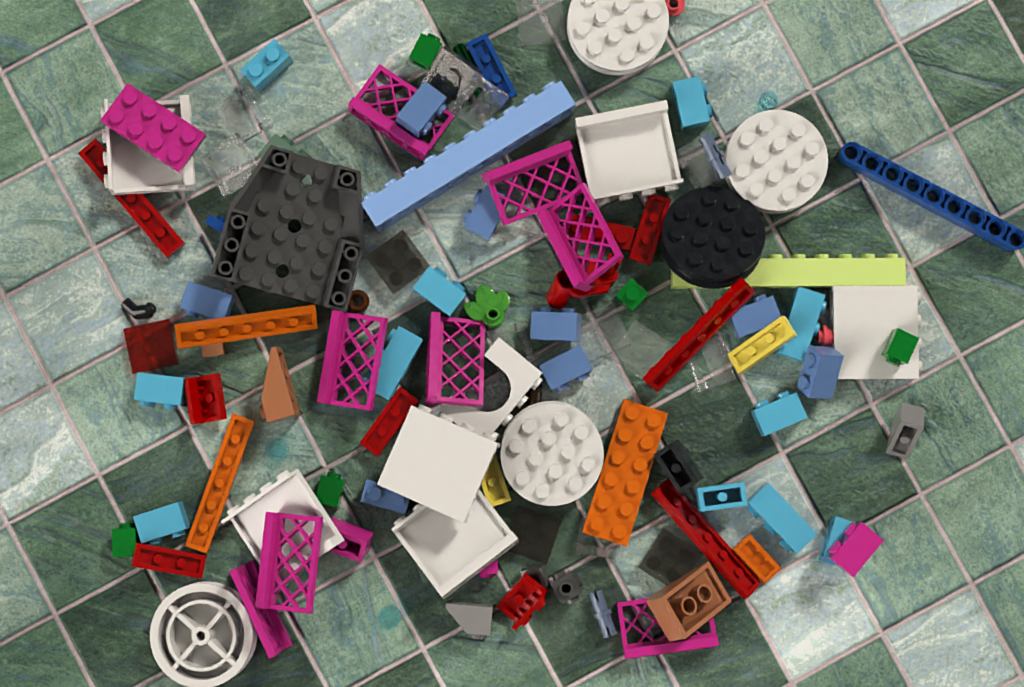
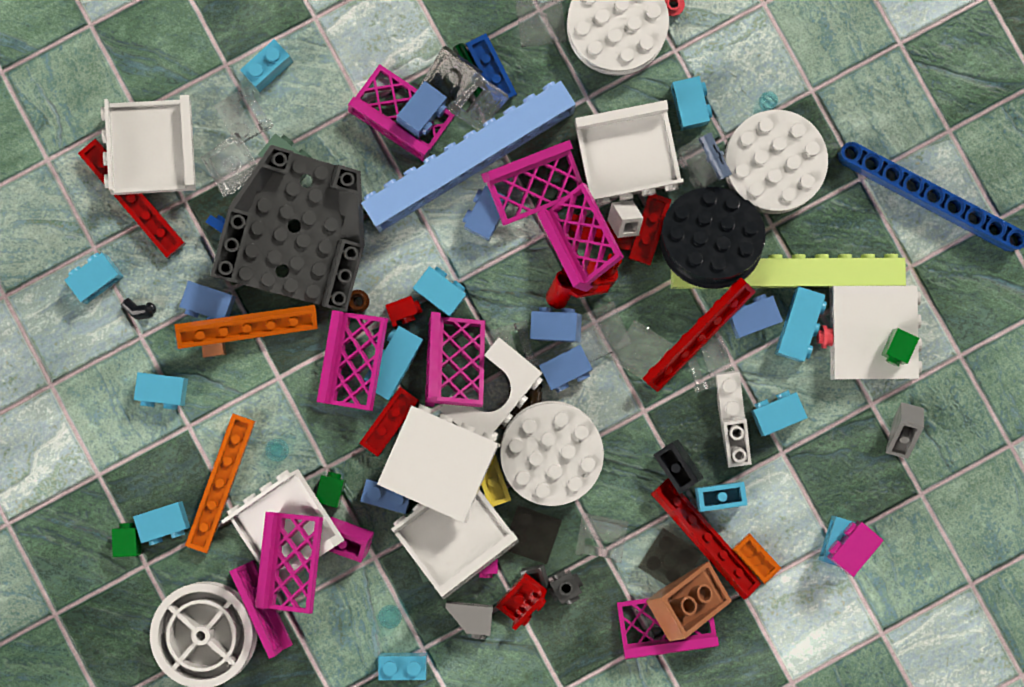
(93, 277): none -> medium azure brick
(151, 346): clear red plate -> none
(153, 128): dark pink plate -> none
(168, 560): red plate -> none
(205, 399): red bracket -> none
(278, 393): nougat slope -> none
(398, 262): clear smoke plate -> none
(402, 666): none -> medium azure brick
(403, 310): none -> red brick
(425, 51): green brick -> none
(486, 303): bright green plate -> none
(602, 613): sand blue pin -> none
(625, 219): none -> white brick
(625, 473): orange plate -> none
(631, 295): green brick -> none
(733, 419): none -> white slope
(762, 345): light yellow plate -> none
(780, 518): medium azure brick -> none
(820, 372): medium blue brick -> none

